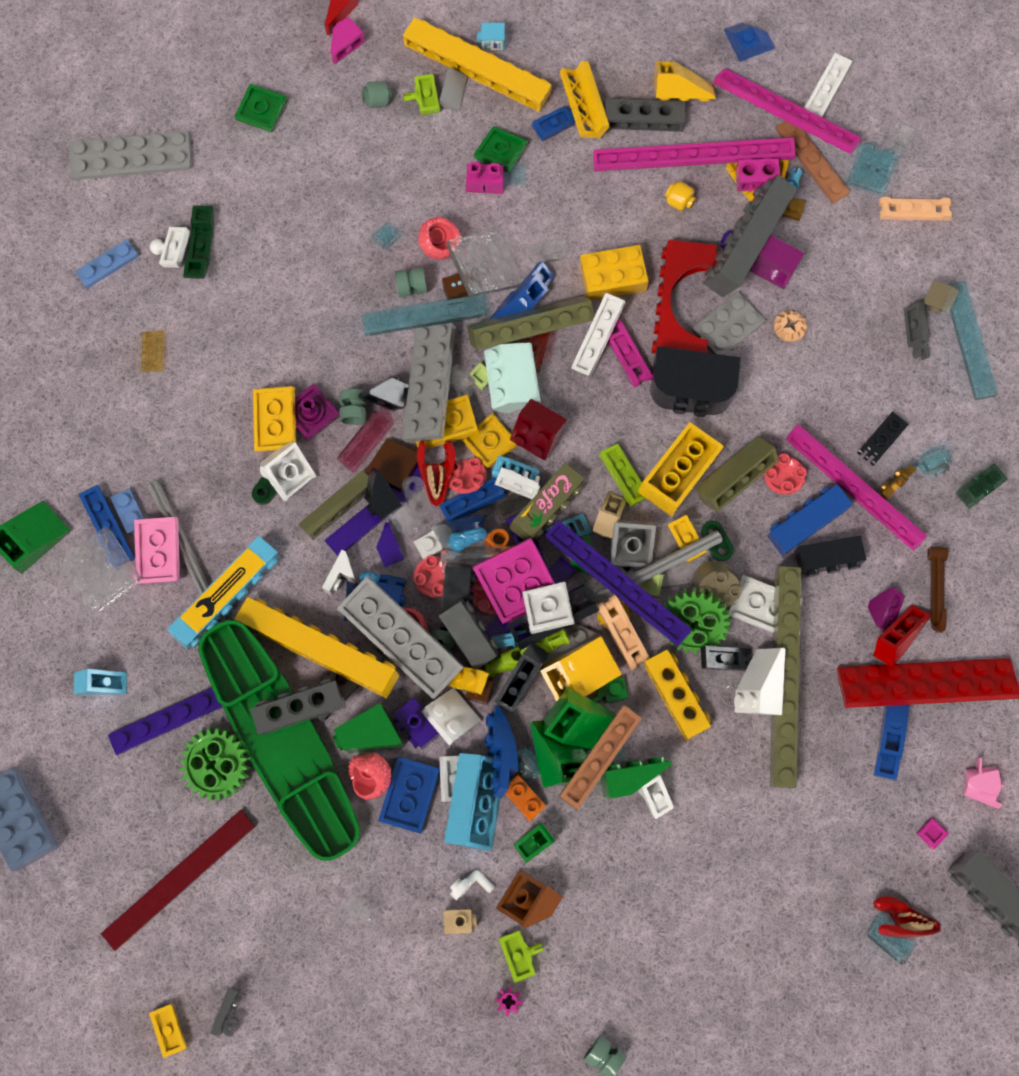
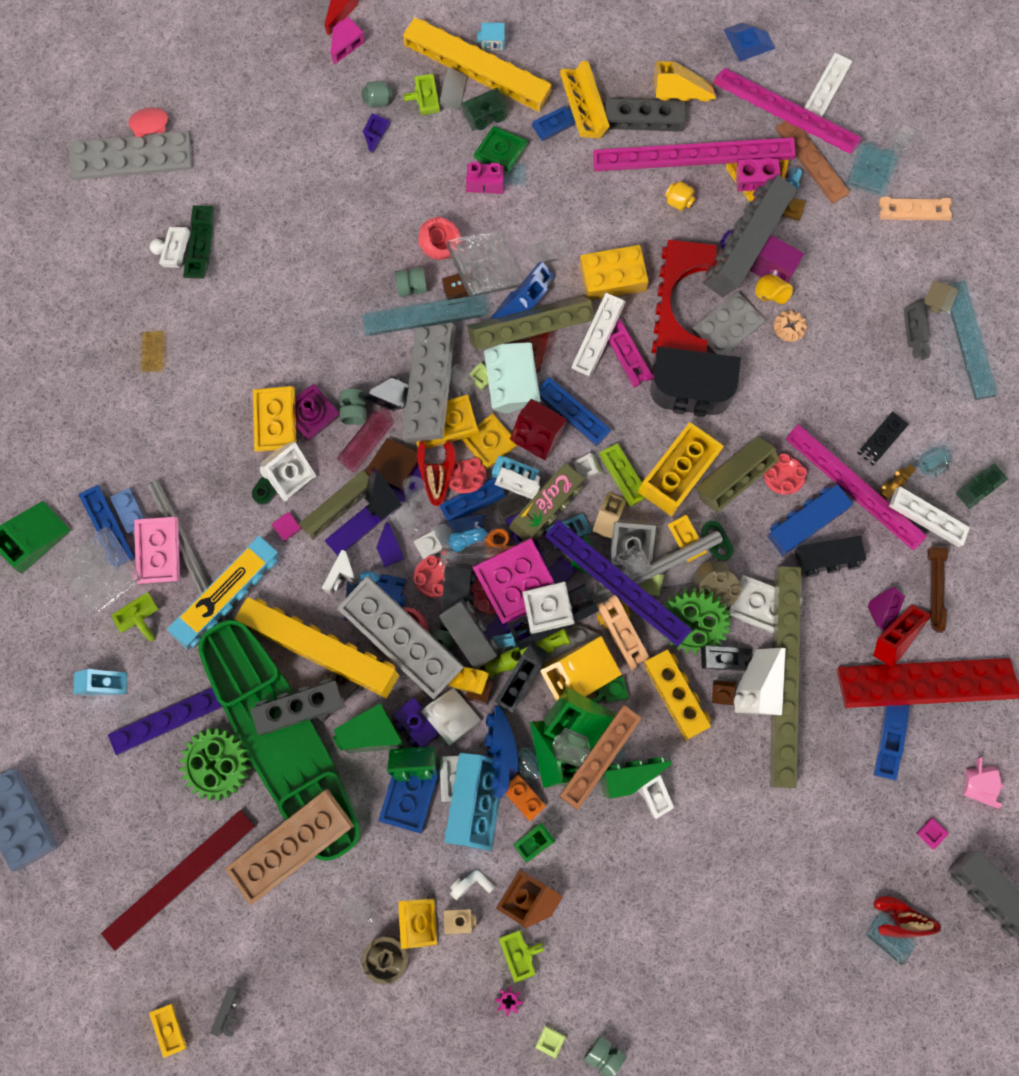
(107, 263): medium blue plate -> none
(134, 614): none -> lime plate
(148, 121): none -> coral dish
(260, 108): green plate -> none
(286, 526): none -> dark pink tile
(289, 847): none -> medium nougat plate
(369, 775): coral hair -> none
(375, 131): none -> dark purple slope
(385, 960): none -> dark tan brick
(386, 236): clear light blue plate -> none
(412, 762): none -> green slope
(417, 923): none -> yellow tile
(485, 109): none -> clear green brick
(550, 1042): none -> yellowish green tile
(571, 747): none -> clear brick
(573, 411): none -> blue plate
(588, 466): none -> white slope
(634, 562): none -> clear brick
(723, 692): none -> reddish brown plate
(773, 289): none -> yellow hair
(929, 516): none -> white plate

